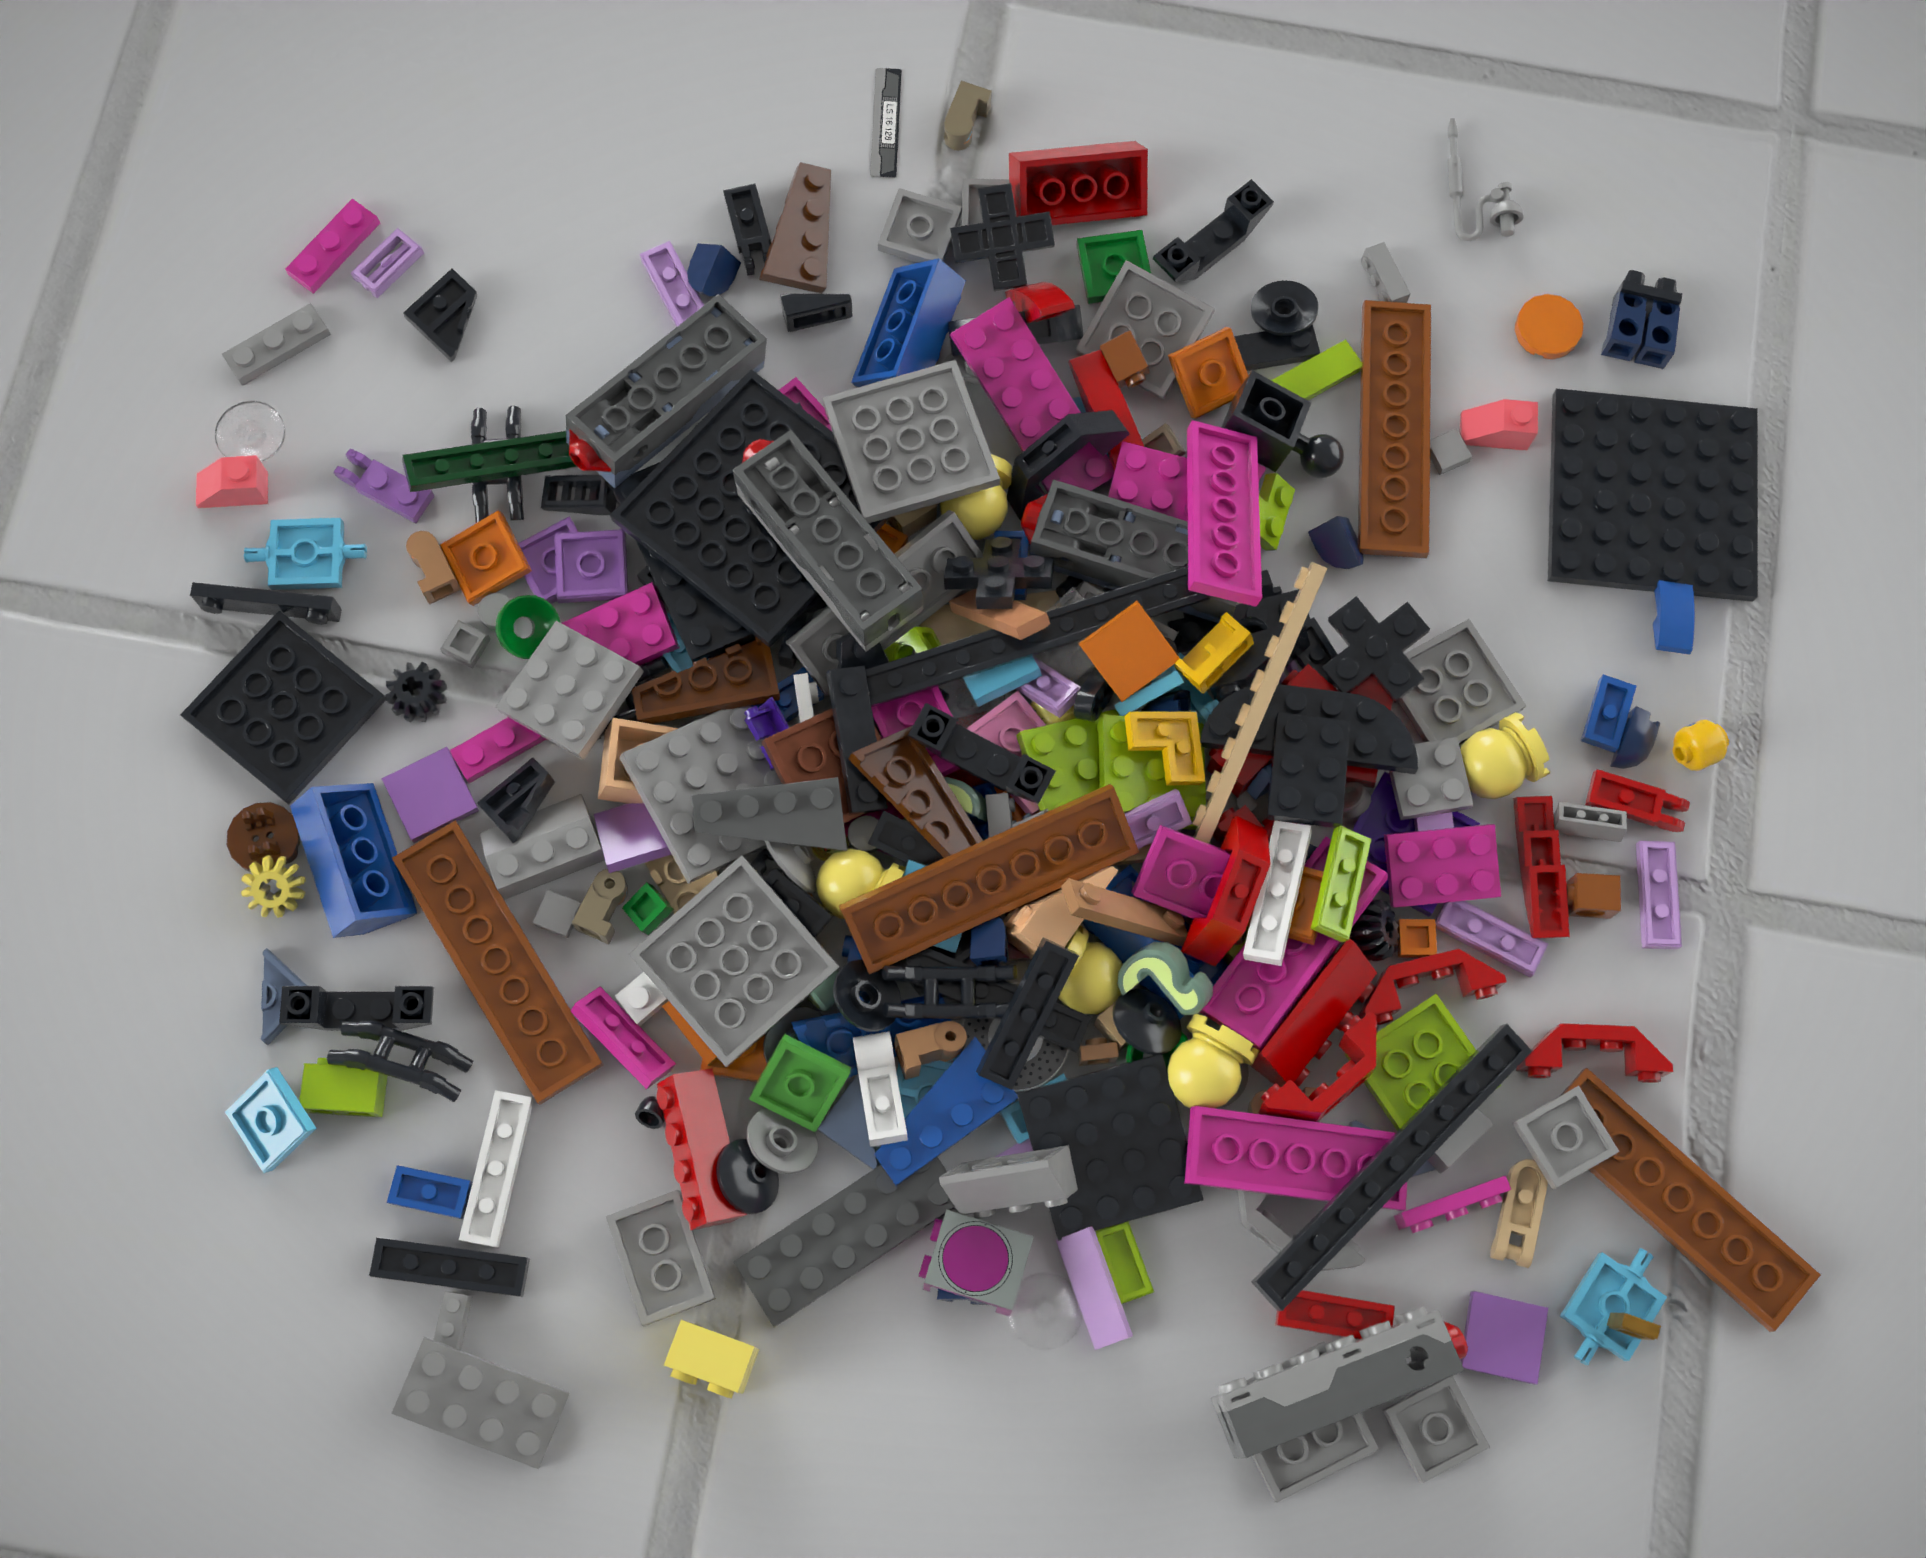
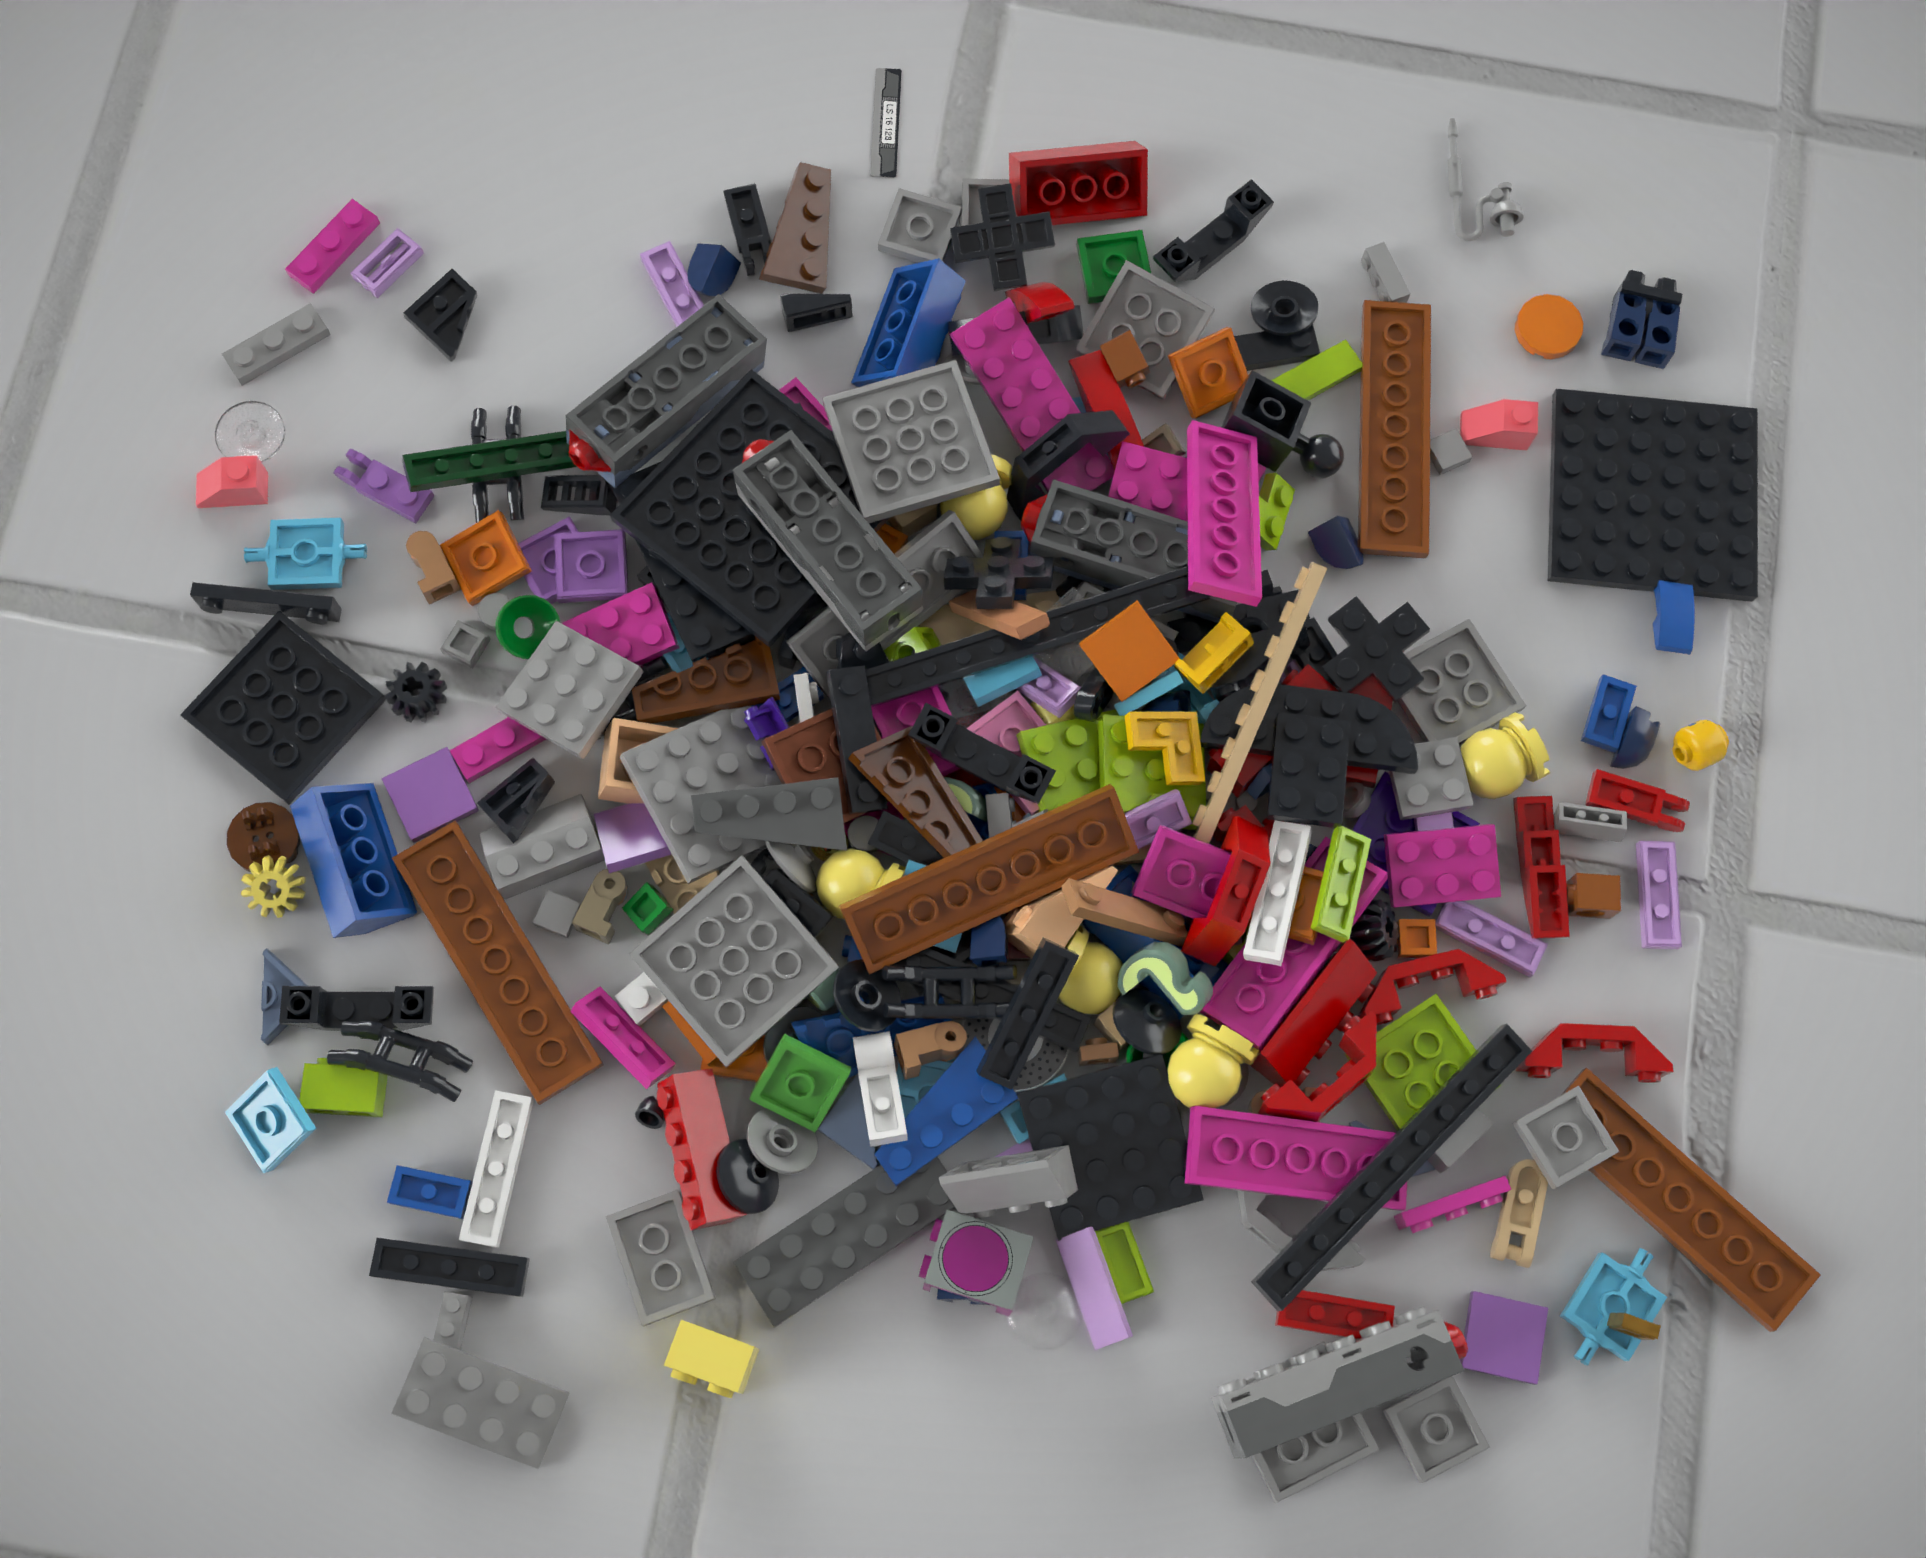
(963, 112): dark tan leg -> none

